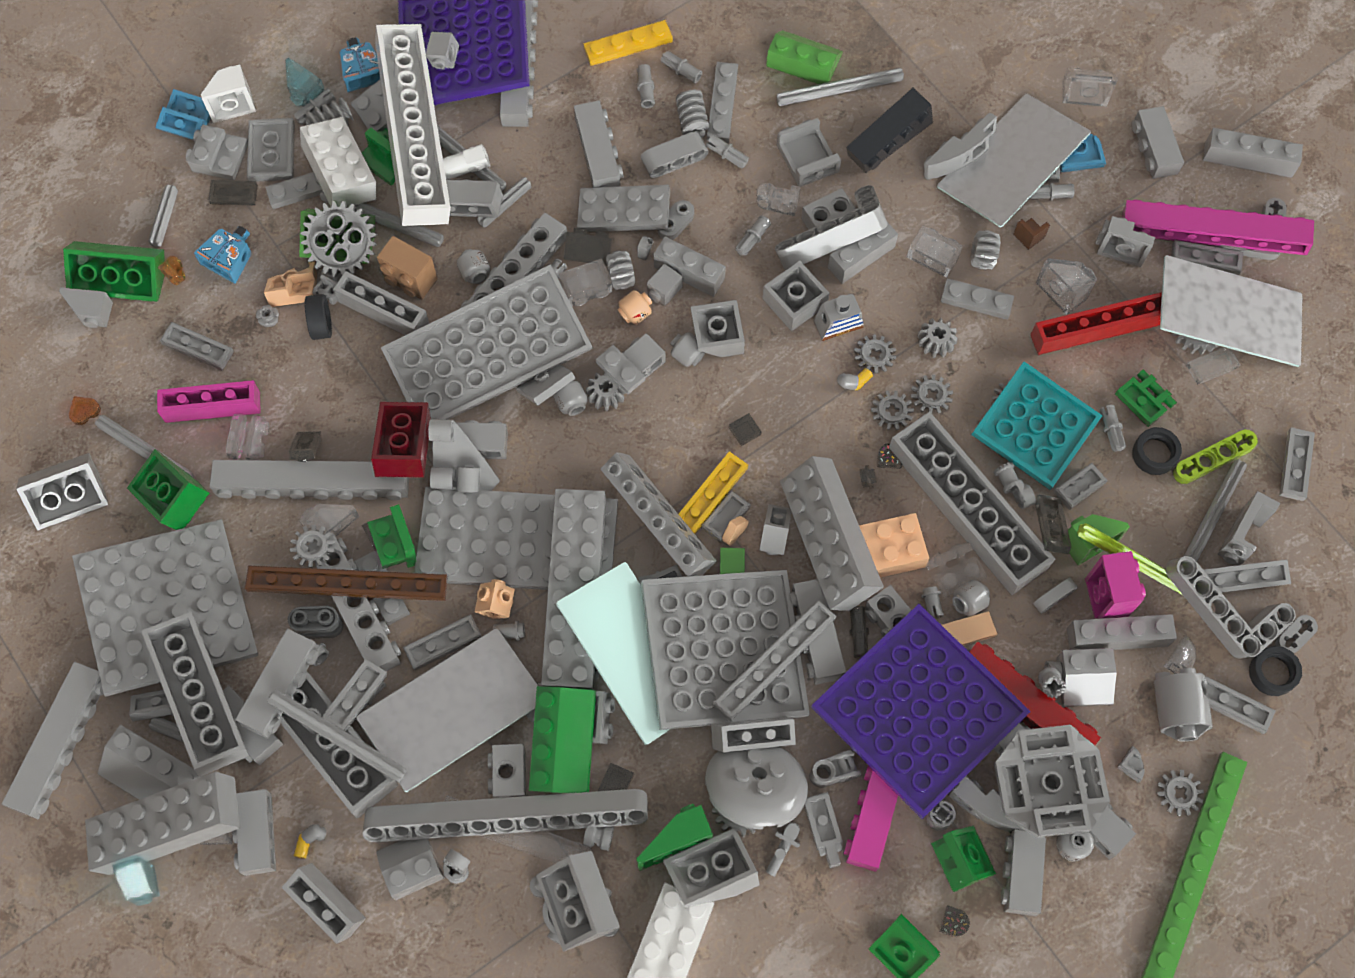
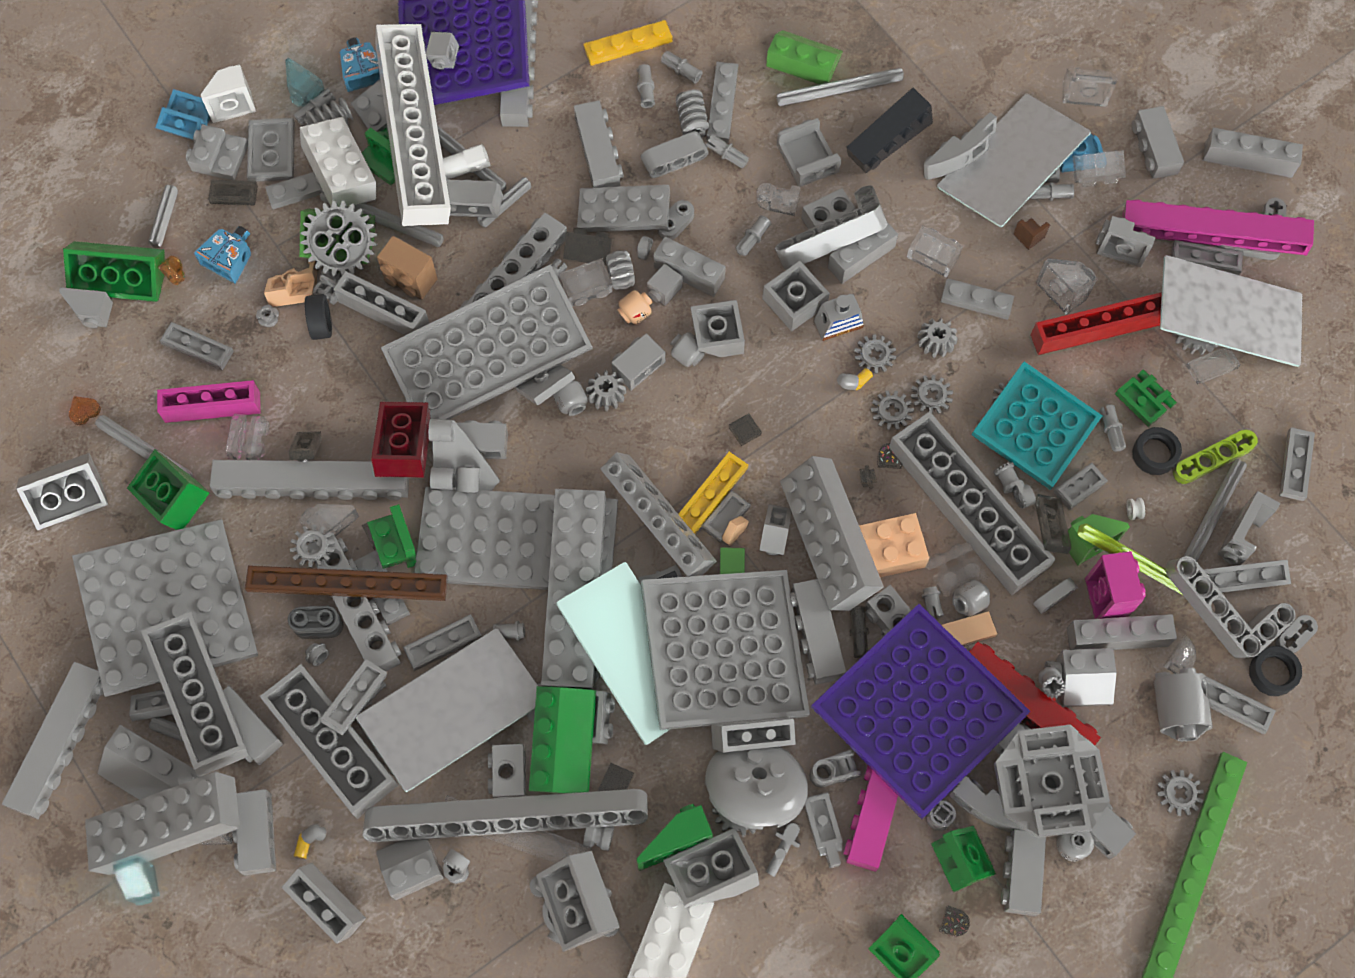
(283, 673): light grey brick -> none
(336, 735): light grey axle -> none
(473, 266): light grey head -> none
(494, 599): light nougat brick -> none
(620, 369): light grey plate -> none
(774, 660): light grey tile -> none
(985, 250): light grey gear -> none
(1099, 167): none -> clear brick
(1132, 765): light grey tile -> none
(1135, 508): none -> white bush

